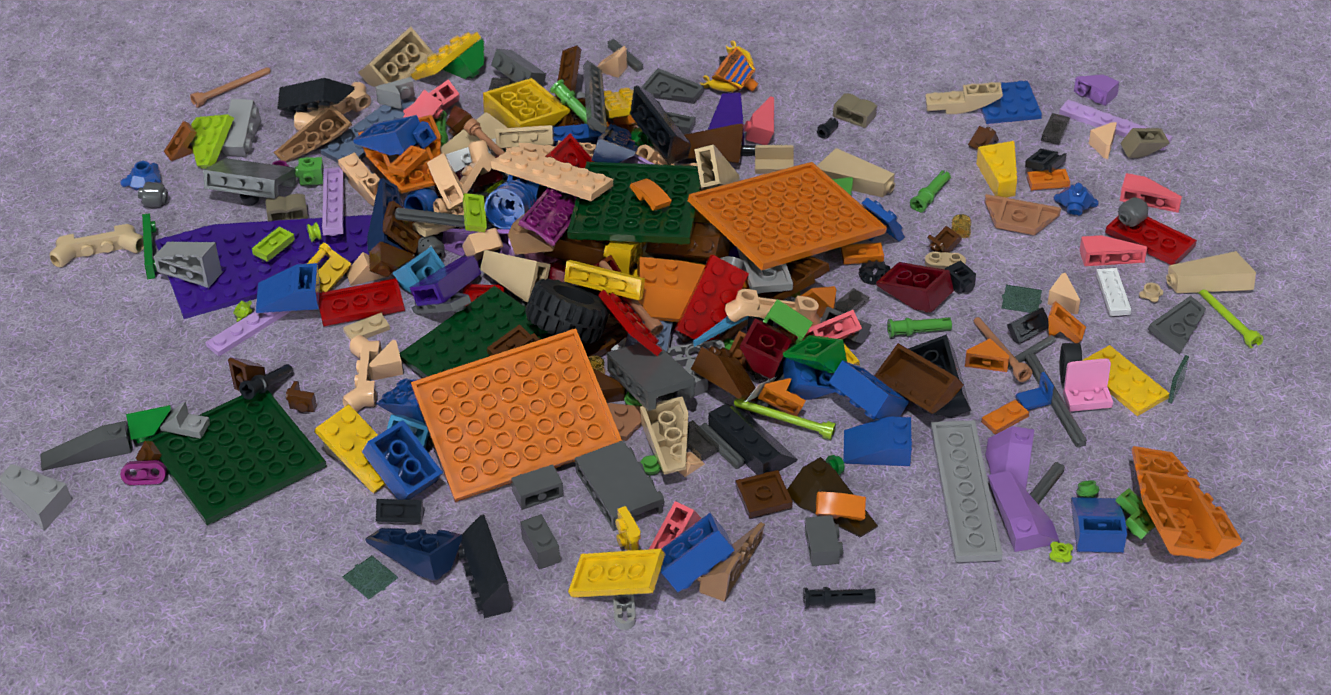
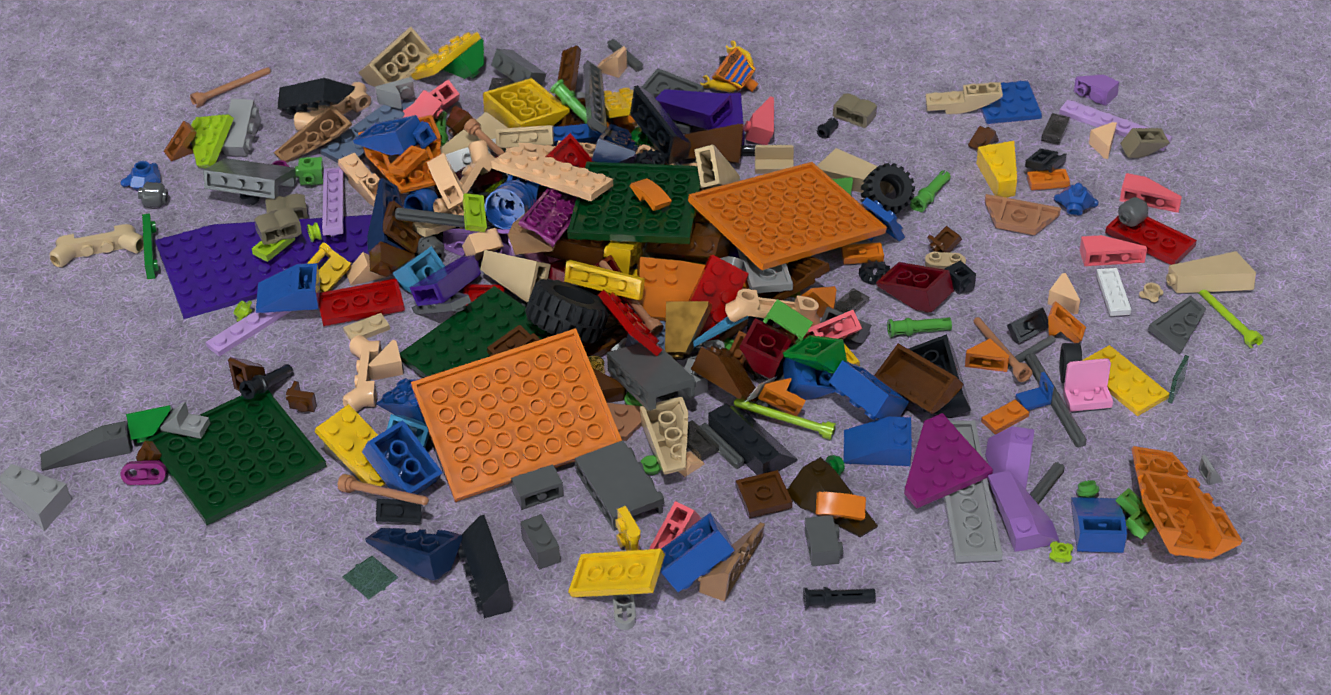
(189, 261): light grey wedge -> none
(277, 226): none -> dark tan brick
(349, 483): none -> nougat piece
(656, 157): none -> black gear
(684, 325): none -> pearl gold slope
(695, 107): none -> dark purple slope
(894, 176): none -> black tyre
(942, 463): none -> magenta plate
(964, 222): clear yellow wheel -> none
(1021, 298): clear green piece -> none
(1208, 471): none -> light grey slope

